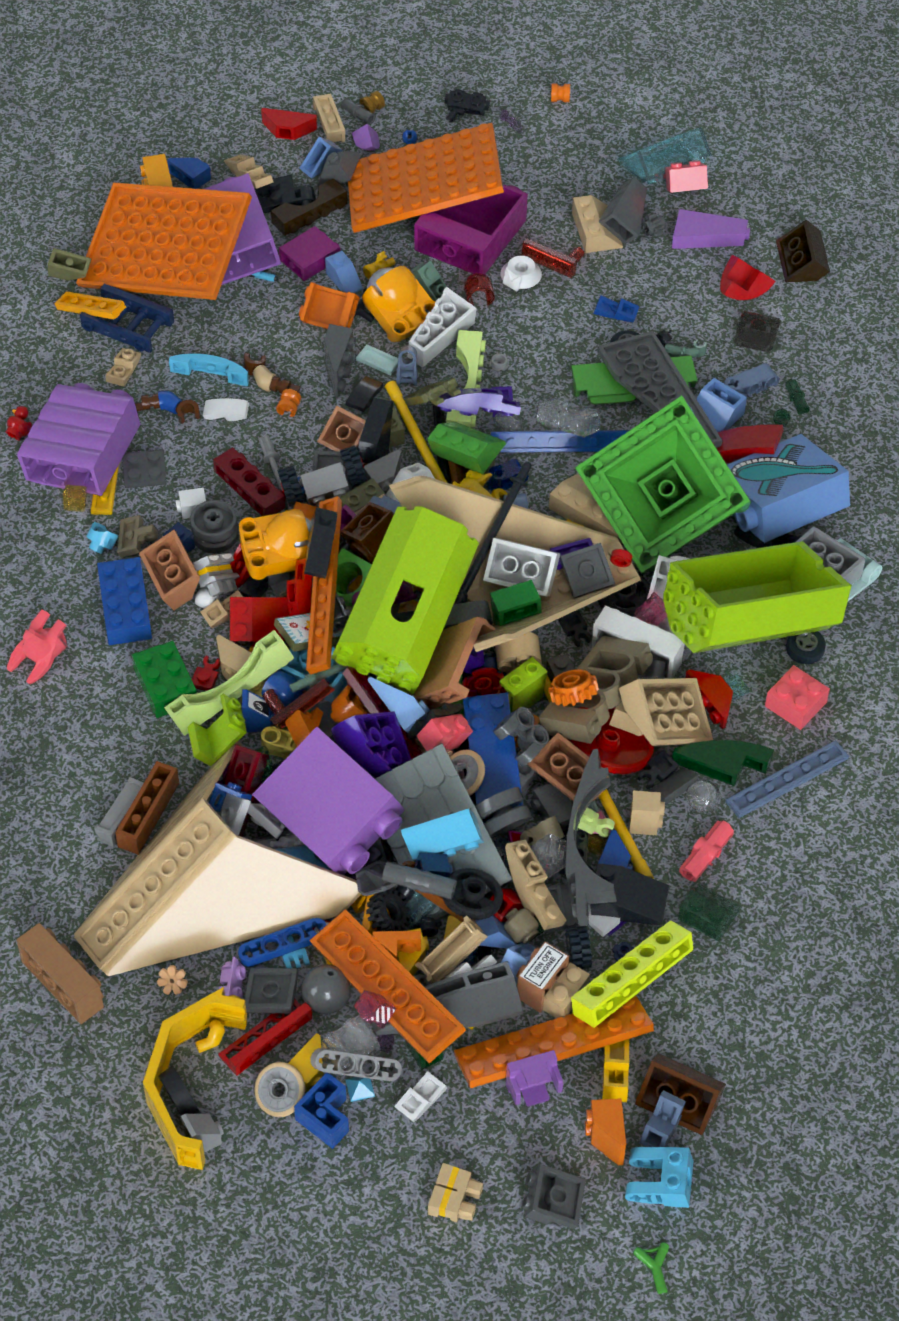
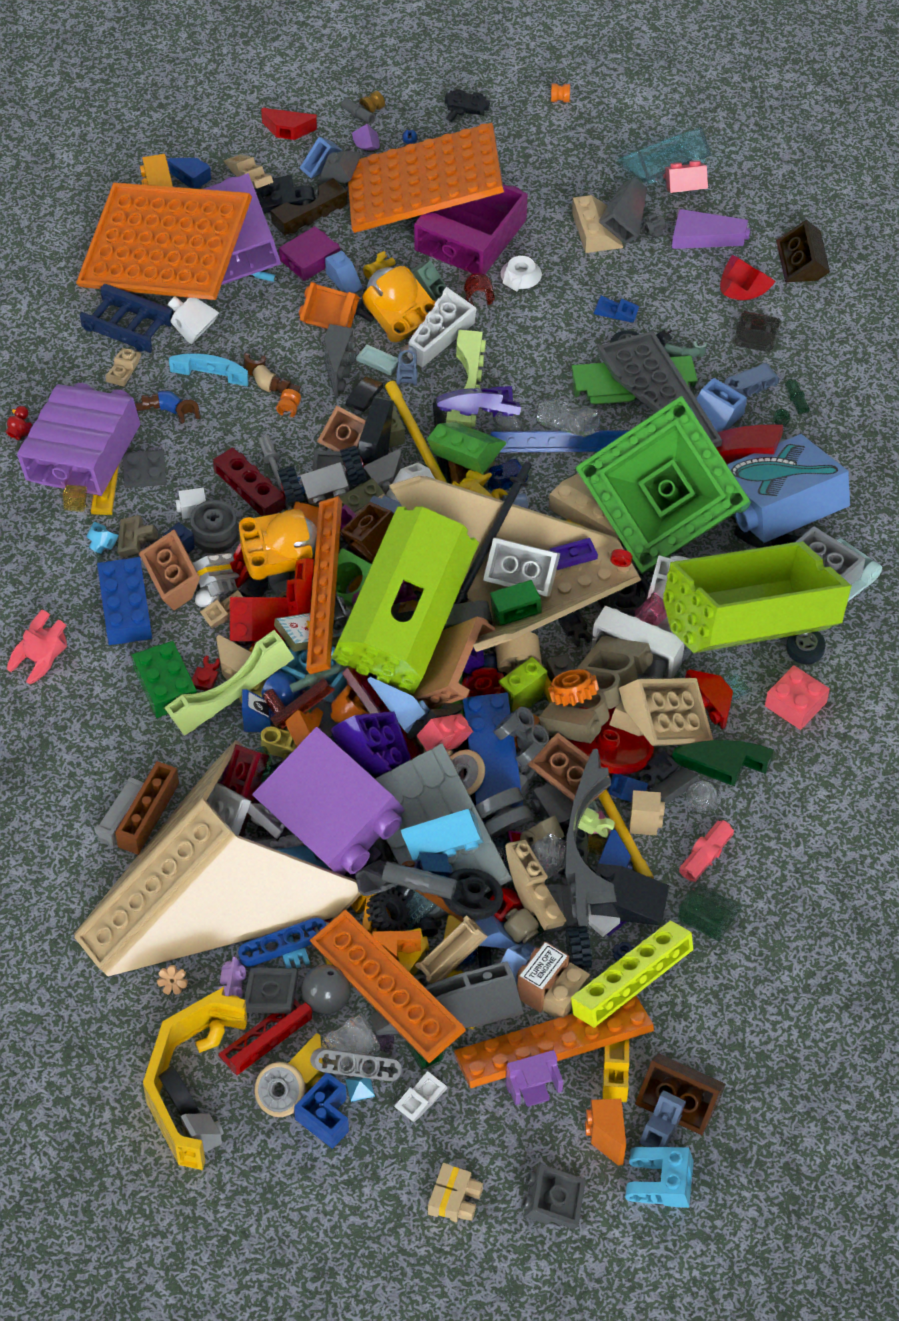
(60, 972): medium nougat brick -> none
(67, 265): olive slope -> none
(90, 304): light orange plate -> none
(192, 317): none -> white torso
(217, 739): lime panel -> none
(223, 789): blue bracket -> none
(226, 407): white slope -> none
(320, 542): black slope -> none
(329, 117): tan container -> none
(374, 1008): clear pink brick -> none
(432, 392): olive tile -> none
(465, 967): white slope -> none
(499, 358): light grey plate -> none
(512, 121): clear purple piece -> none
(551, 258): clear red piece -> none
(587, 570): dark grey plate -> none
(623, 786): none -> blue panel
(654, 1264): bright green piece -> none
(787, 779): sand blue tile -> none

